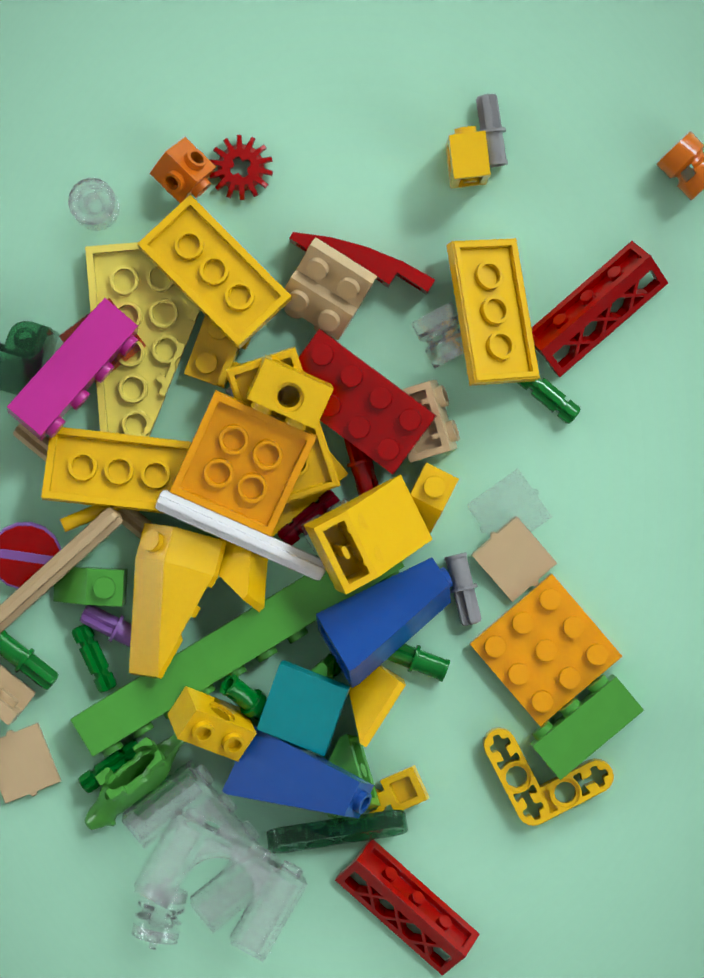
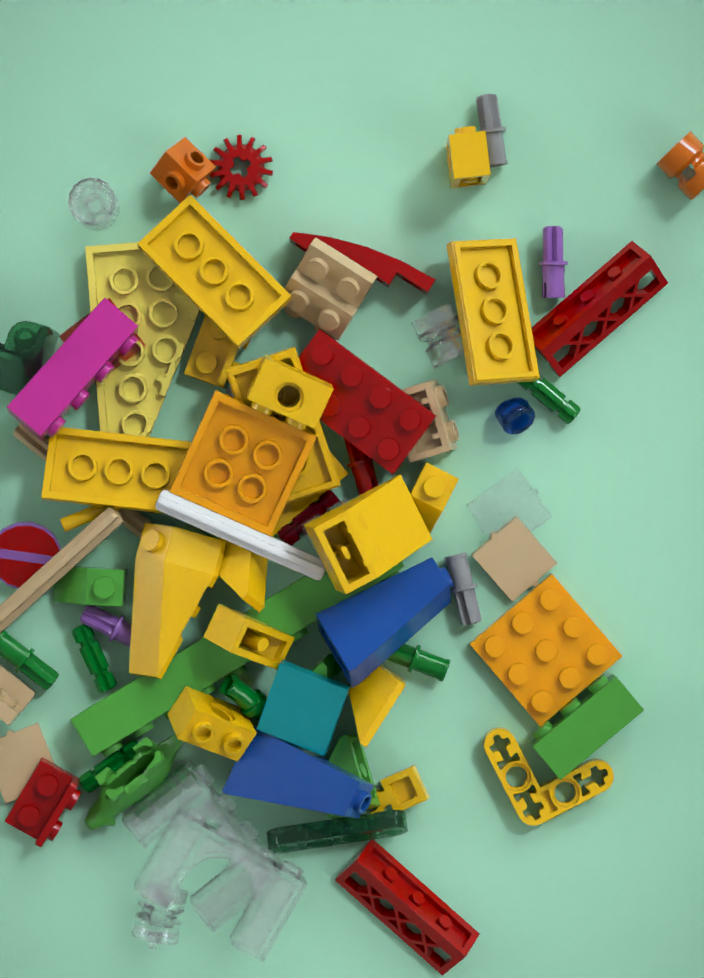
(43, 801): none -> red bracket
(248, 637): none -> yellow slope
(515, 415): none -> clear blue tile
(553, 265): none -> medium lavender axle

